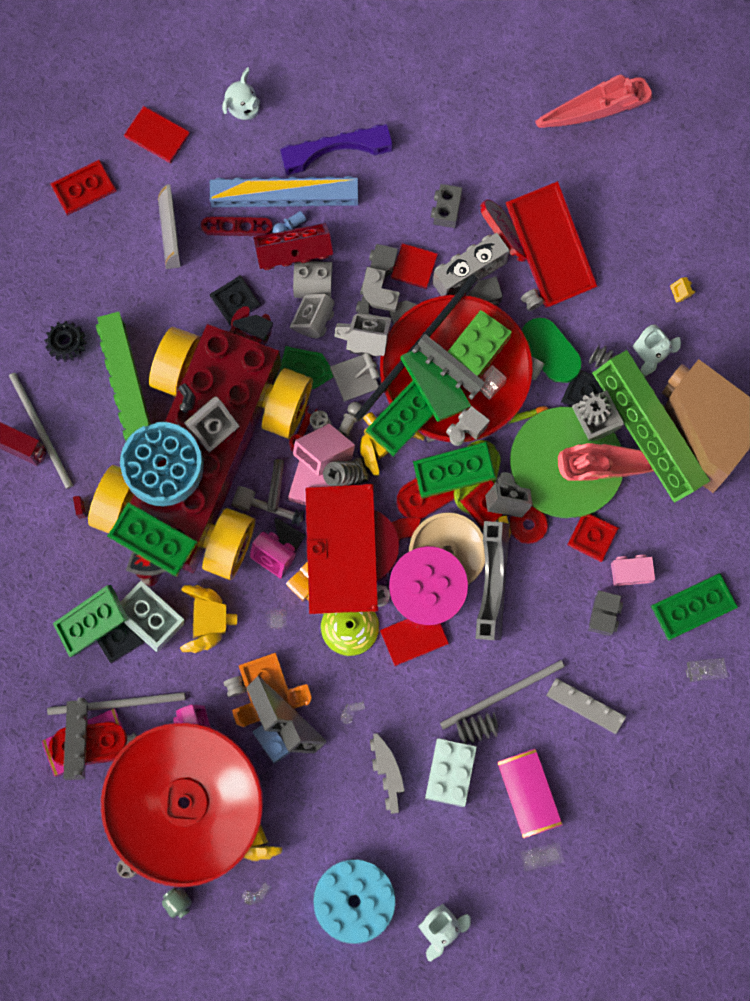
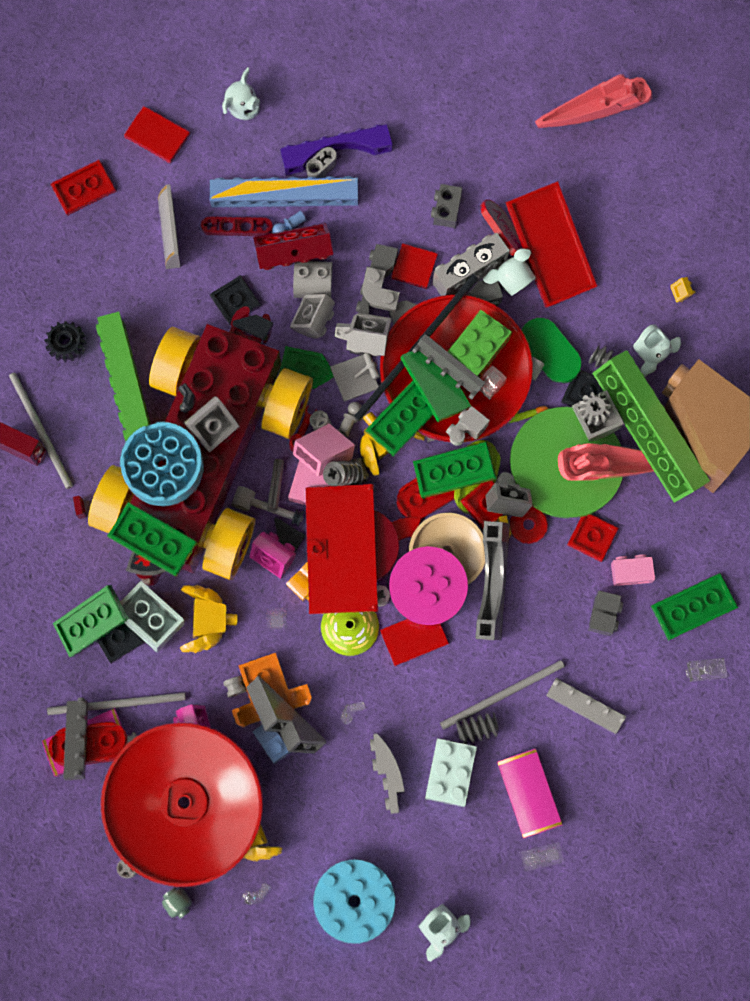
(318, 161): none -> light grey beam
(513, 273): none -> light aqua piece
(532, 299): light grey wheel -> none

